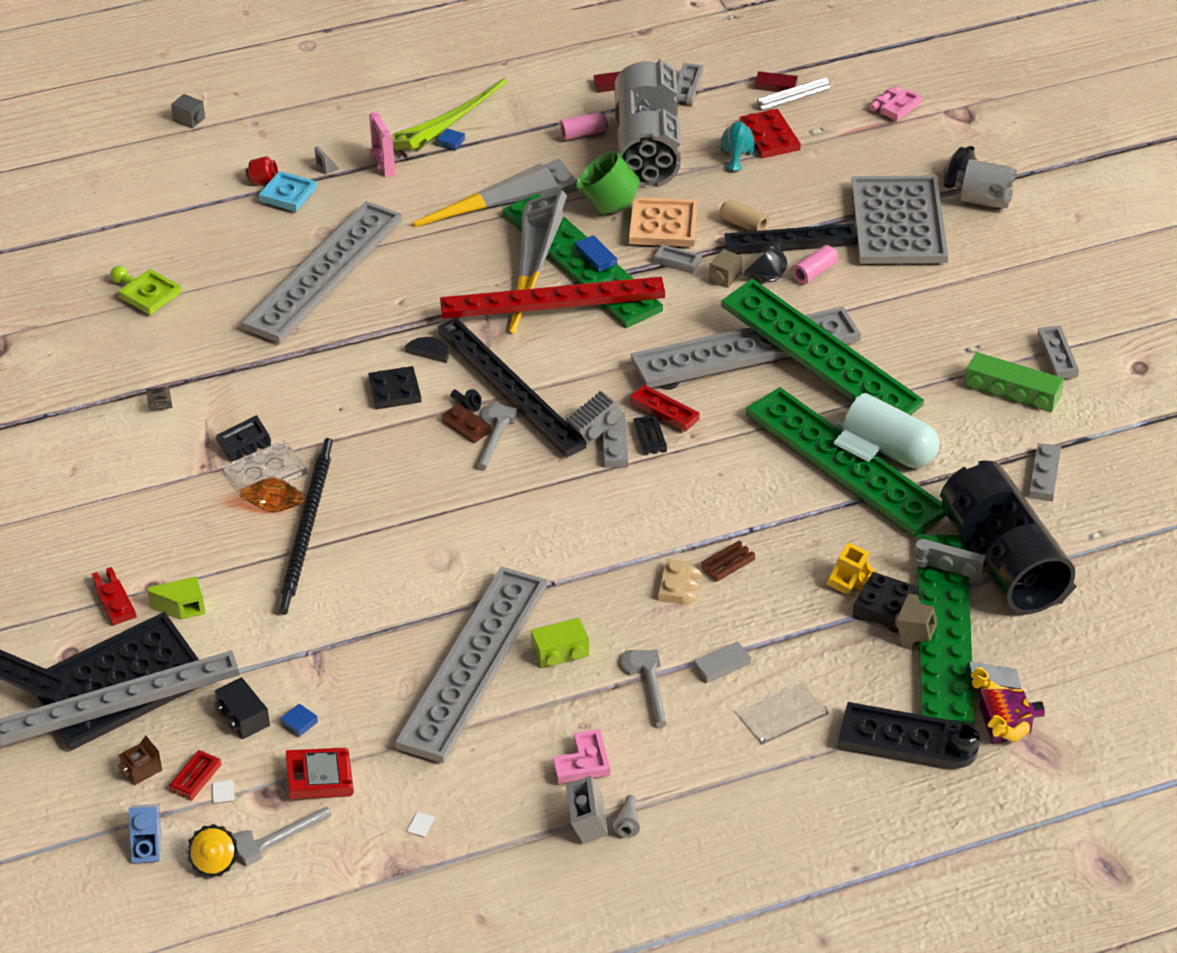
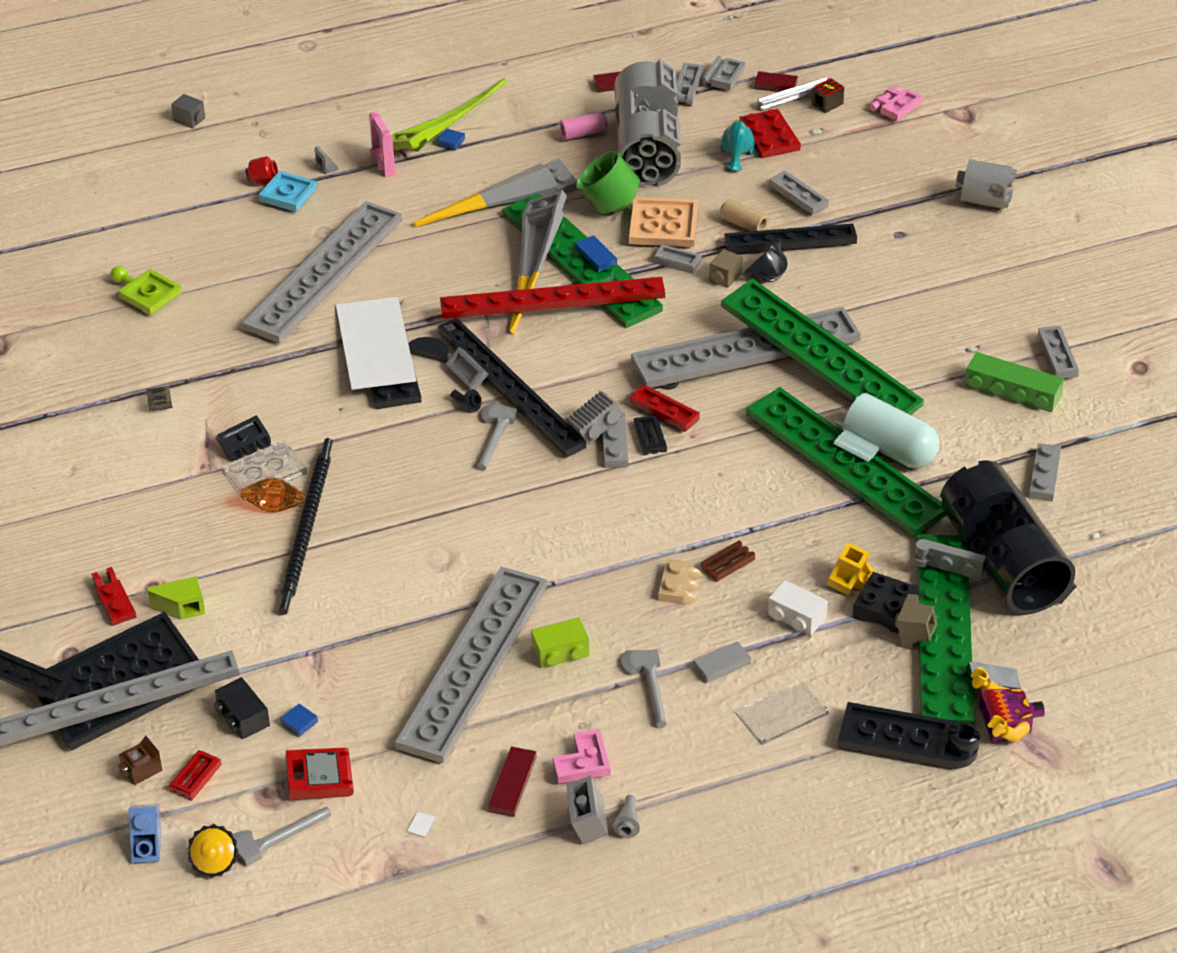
(223, 791): white sticker -> none
(375, 343): none -> white sticker
(466, 369): none -> light grey tile
(466, 423): copper plate -> none
(512, 781): none -> dark red tile
(724, 73): none -> light grey plate
(797, 608): none -> white brick
(798, 193): none -> light grey plate
(814, 264): bright pink brick -> none
(828, 95): none -> dark brown brick
(899, 220): light grey plate -> none
(957, 162): black hat -> none

